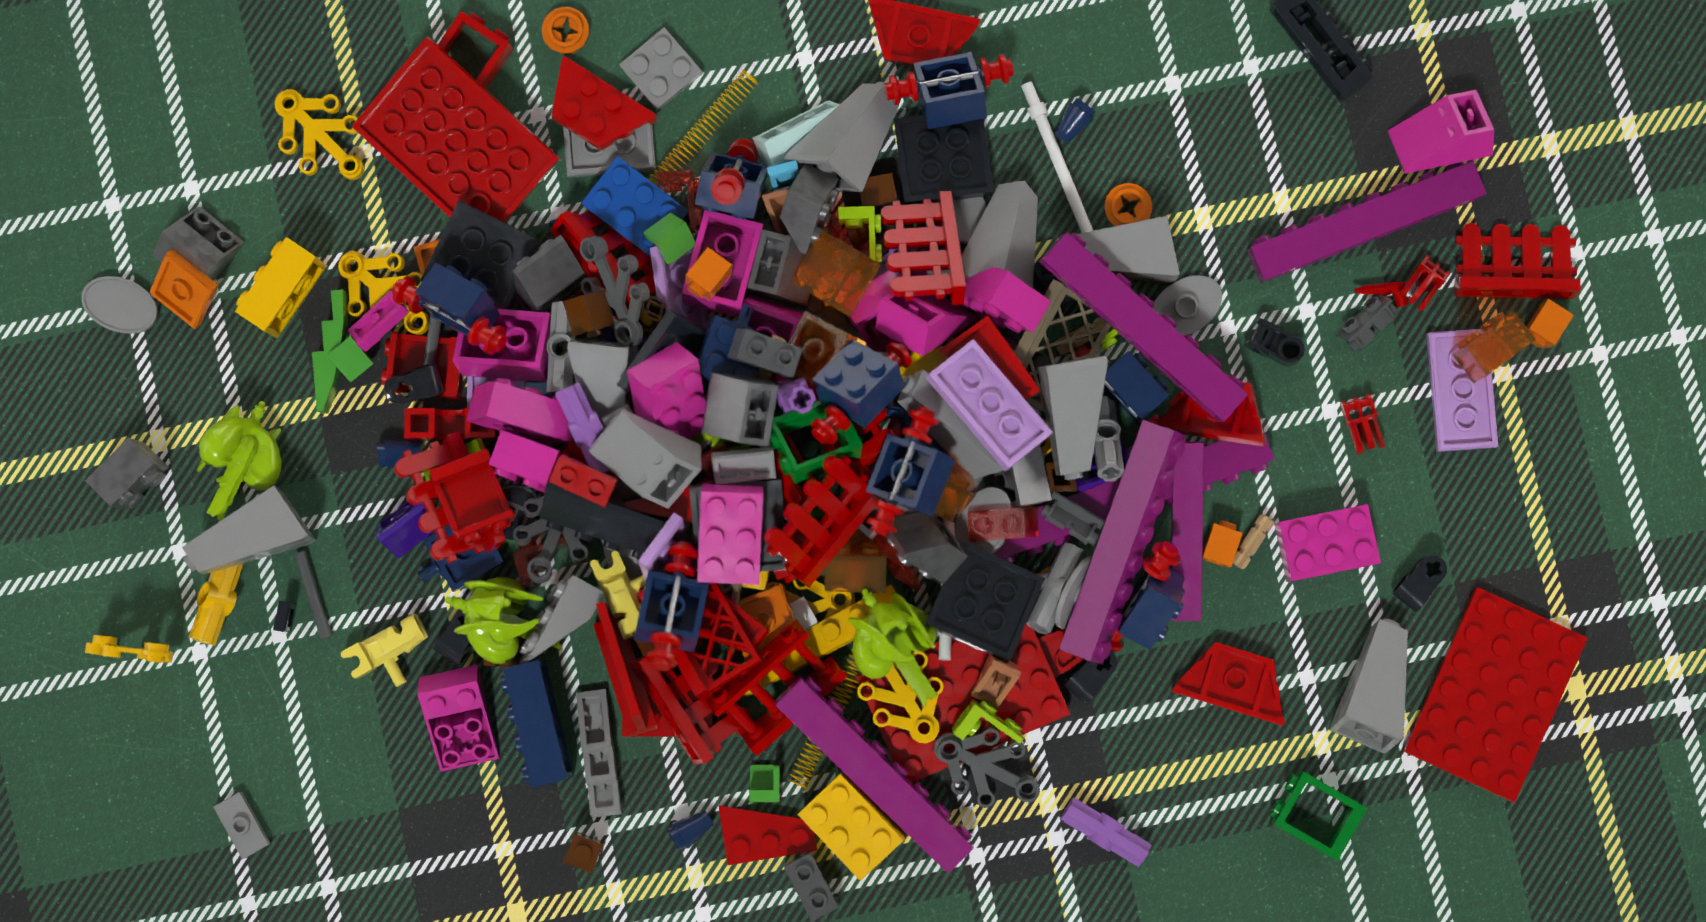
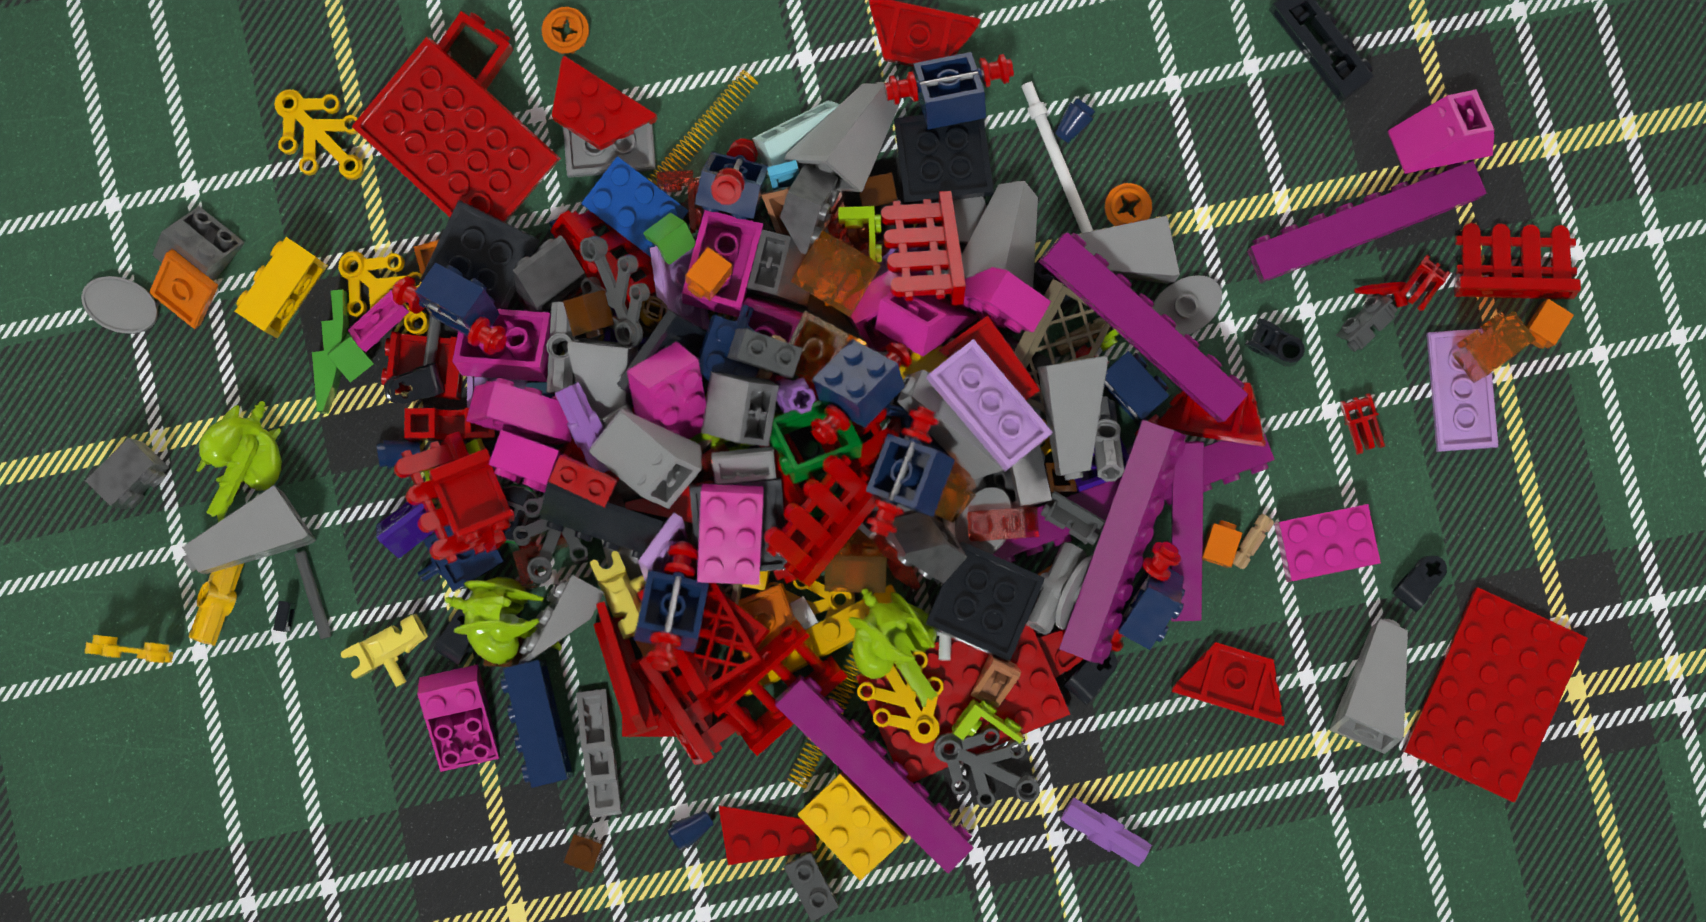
(242, 825): light grey plate -> none
(661, 69): light grey plate -> none
(765, 783): bright green panel -> none
(1343, 831): green window -> none

